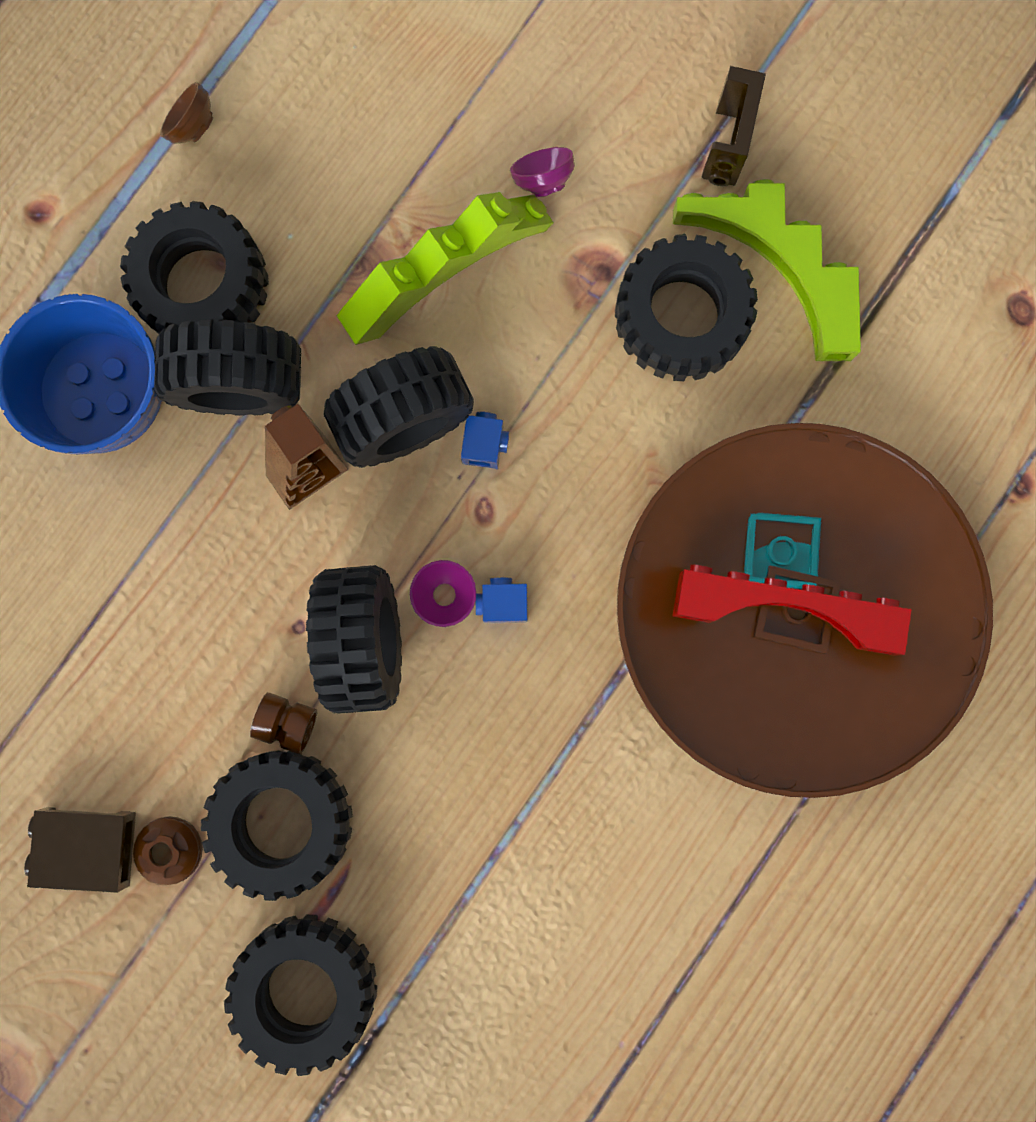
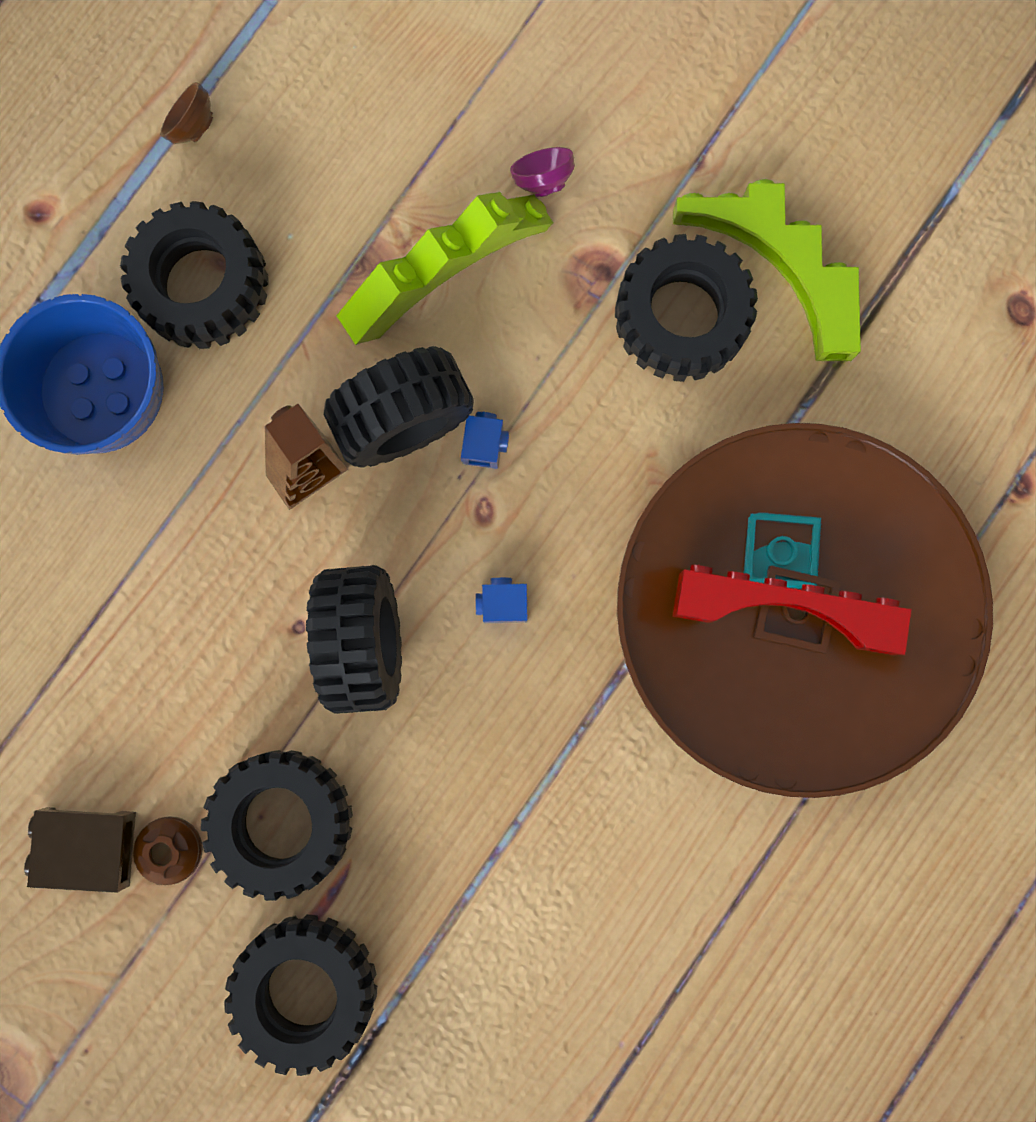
(227, 368): black tyre -> none
(283, 723): reddish brown wheel -> none
(433, 576): magenta piece -> none
(739, 100): dark brown panel -> none

